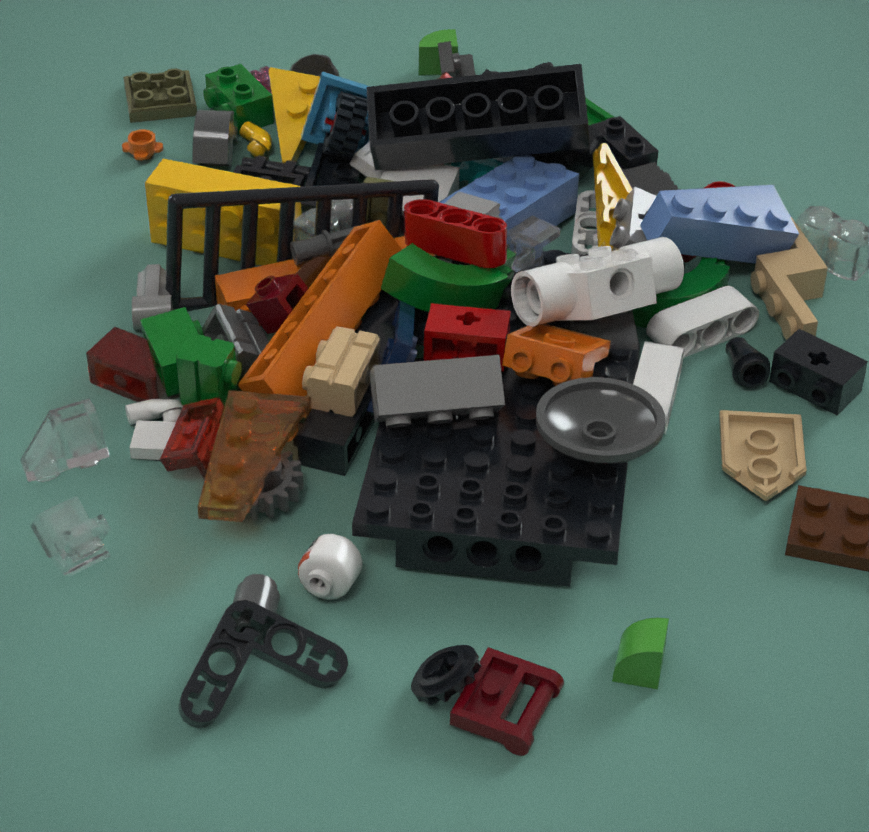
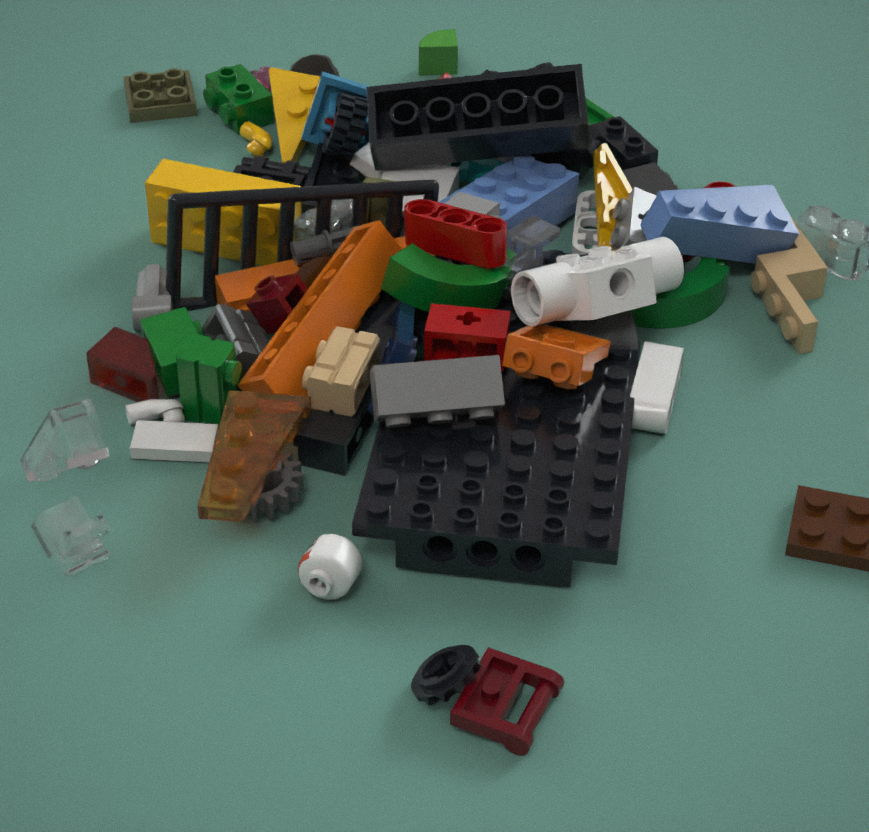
(142, 144): orange plate -> none
(193, 436): clear red panel -> none
(214, 138): dark grey brick -> none
(243, 644): black beam -> none
(260, 590): dark grey brick -> none
(455, 64): dark grey bracket -> none
(600, 420): dark grey dish -> none
(641, 653): bright green brick -> none
(704, 321): white beam -> none
(748, 365): black cone -> none
(762, 450): tan tile -> none
(818, 371): black brick -> none

